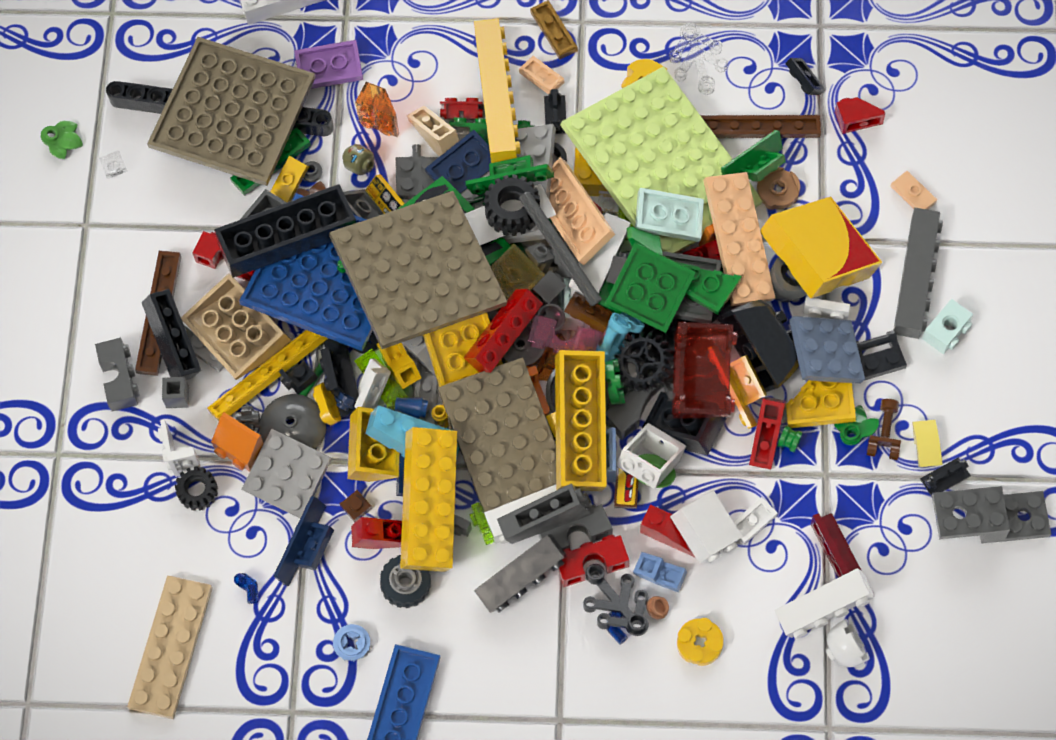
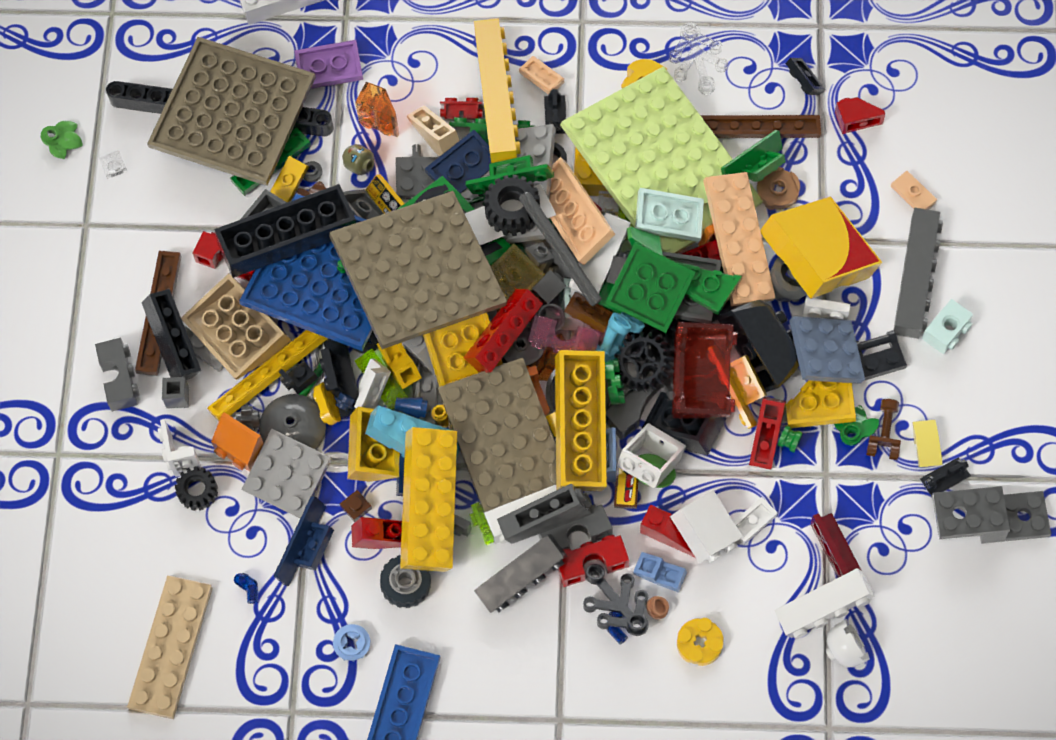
(553, 29): pearl gold tile -> none

